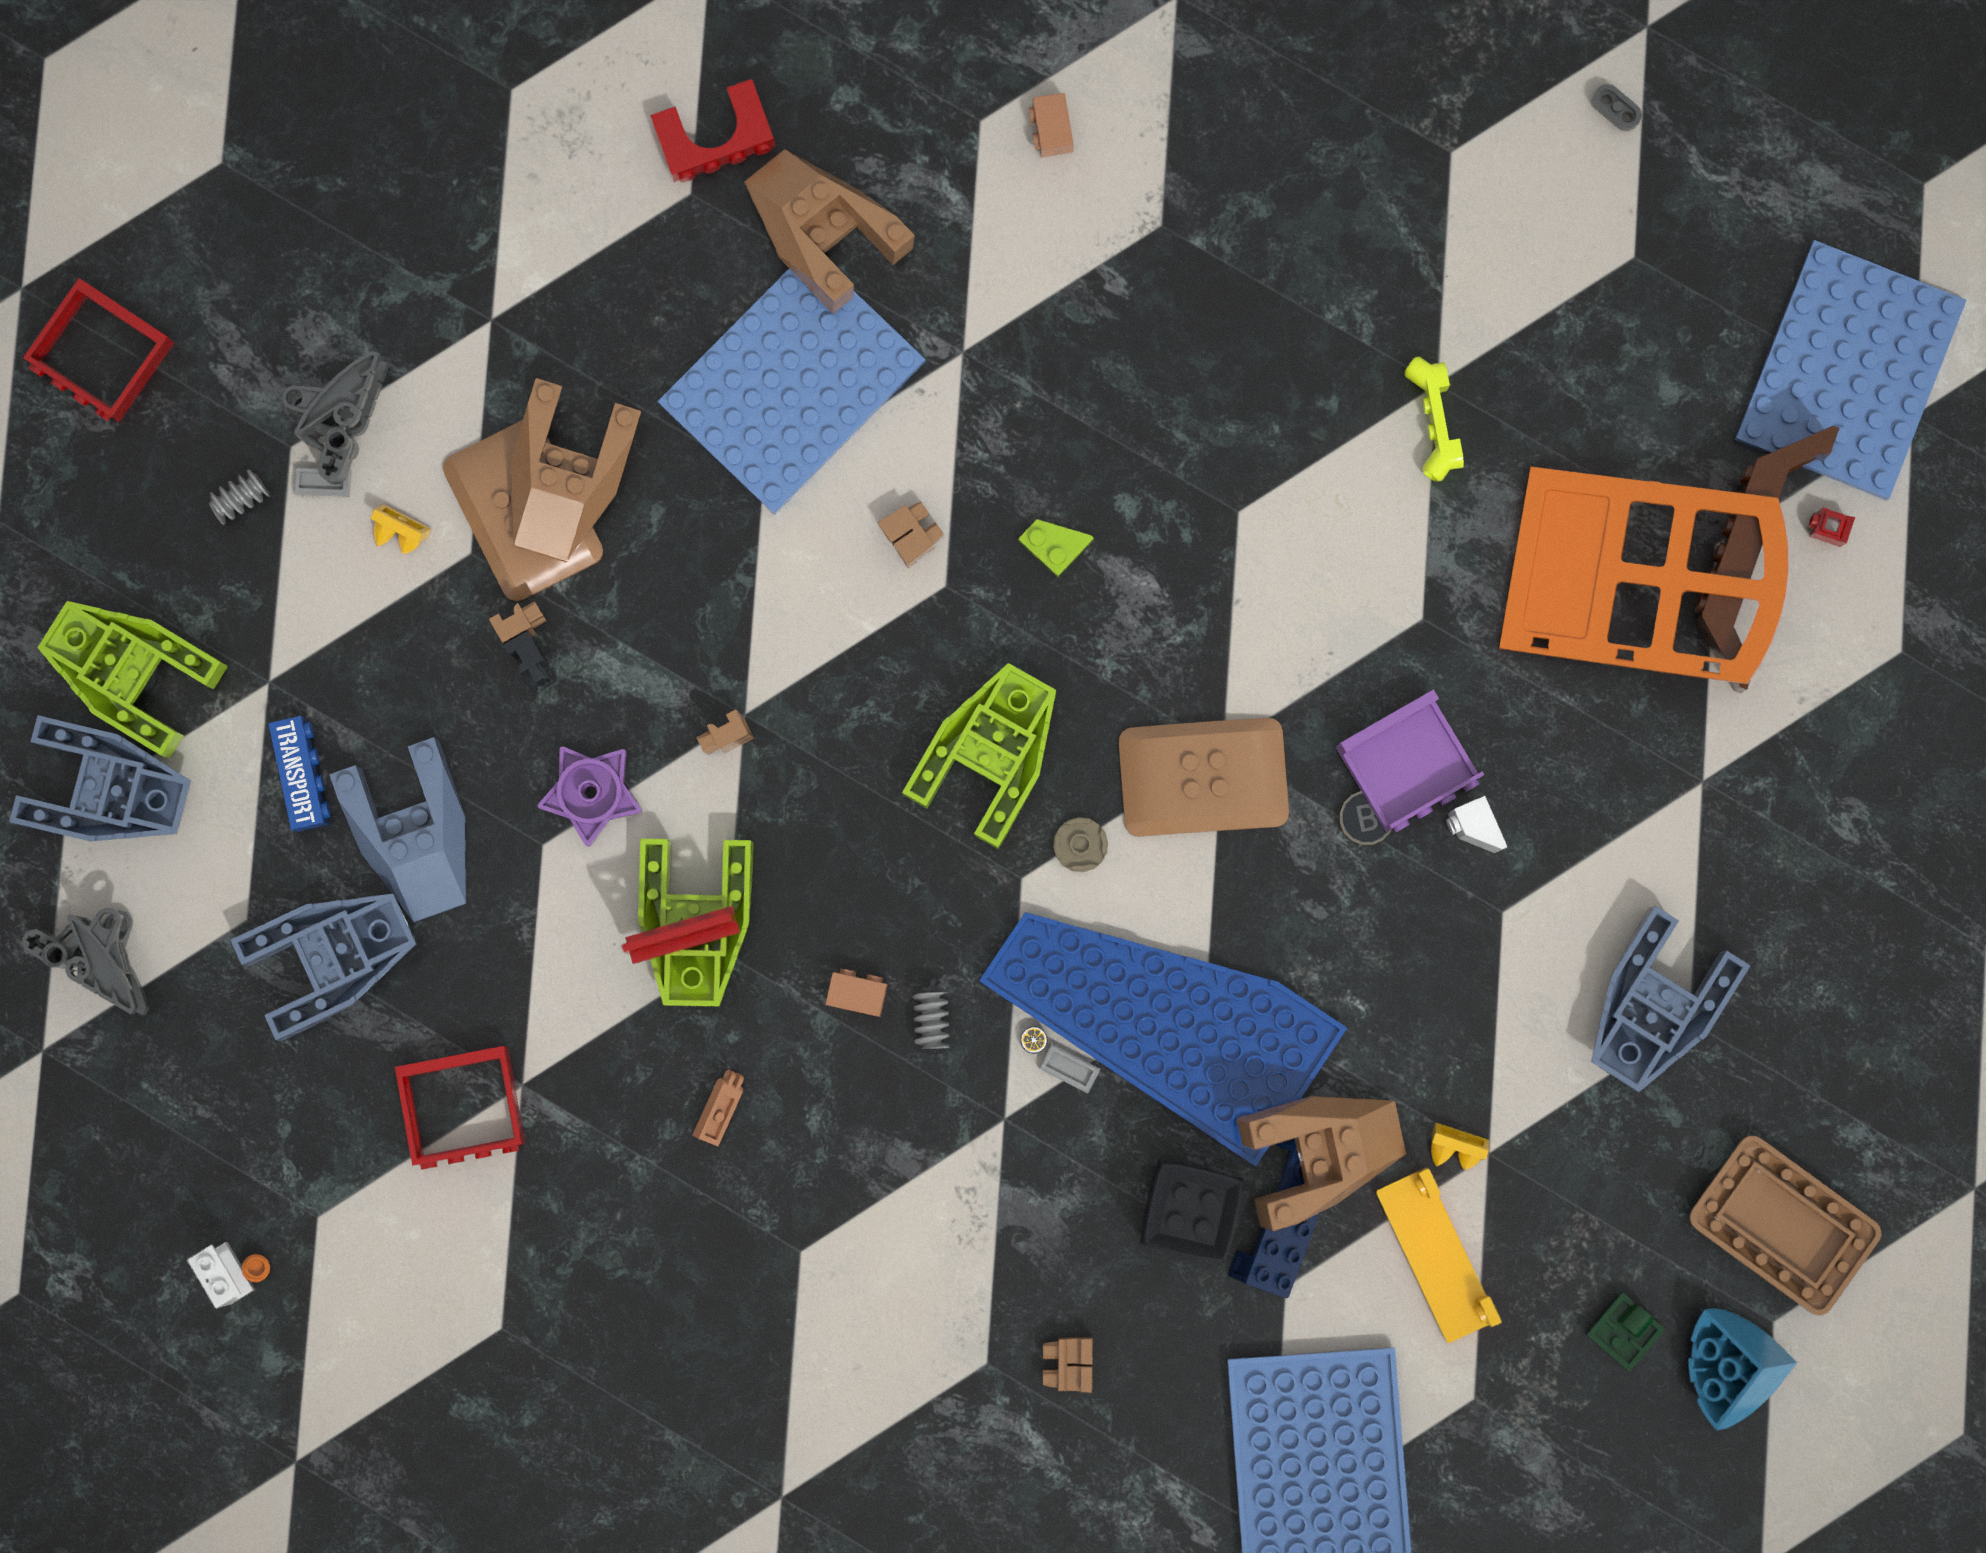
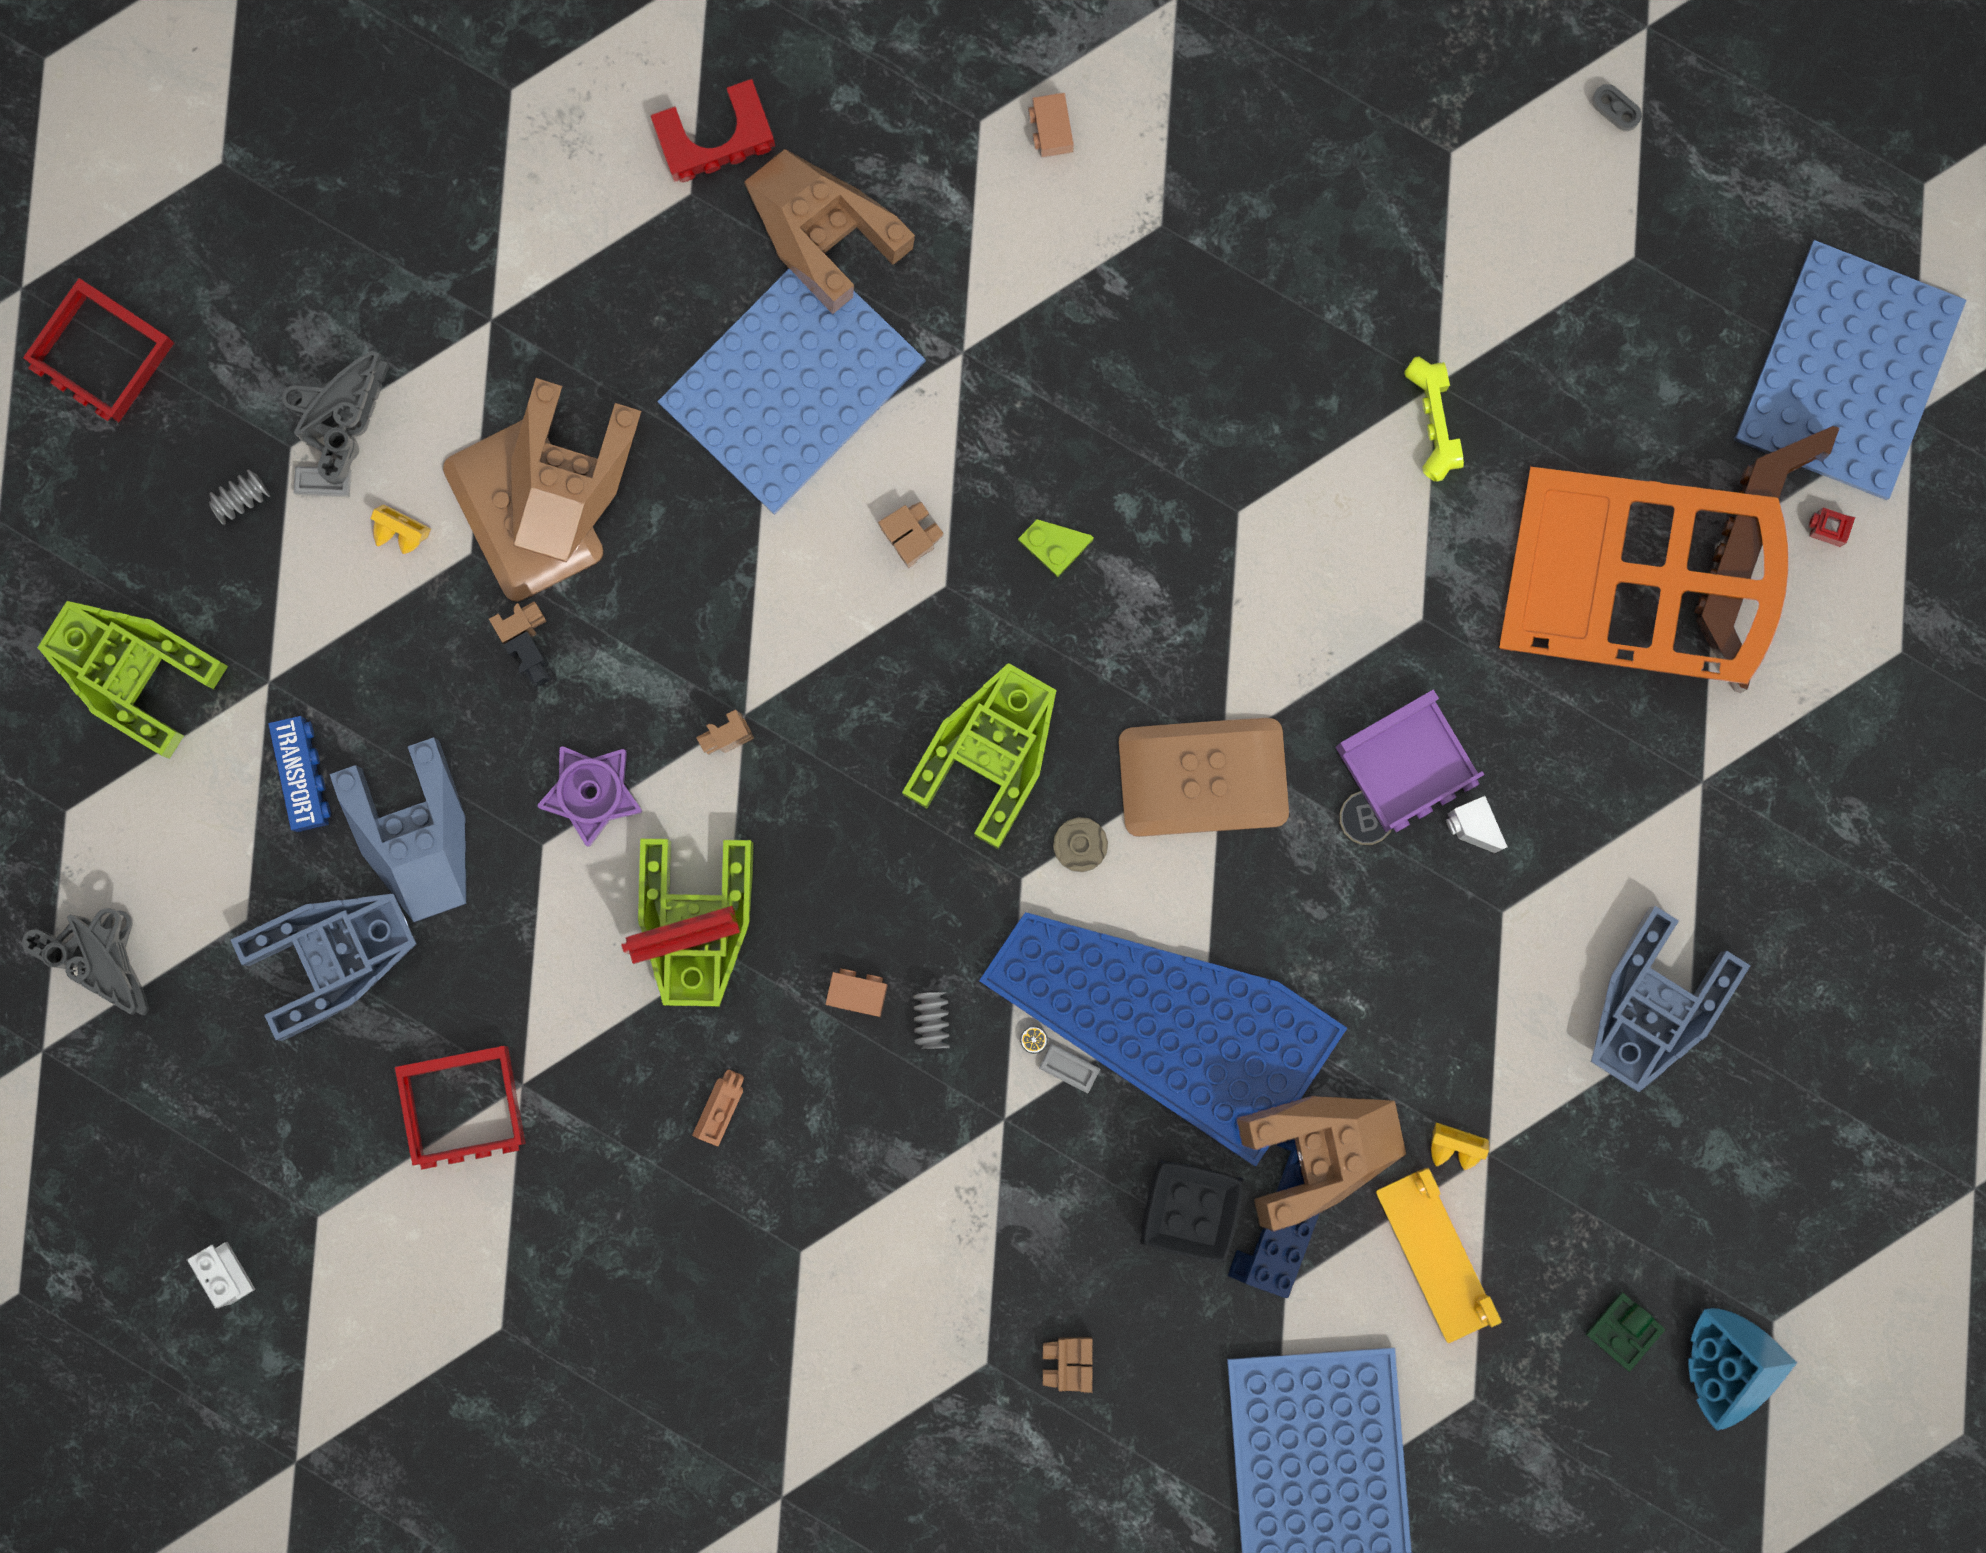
(117, 789): sand blue wedge -> none
(255, 1268): orange plate -> none
(1785, 1225): medium nougat wedge -> none

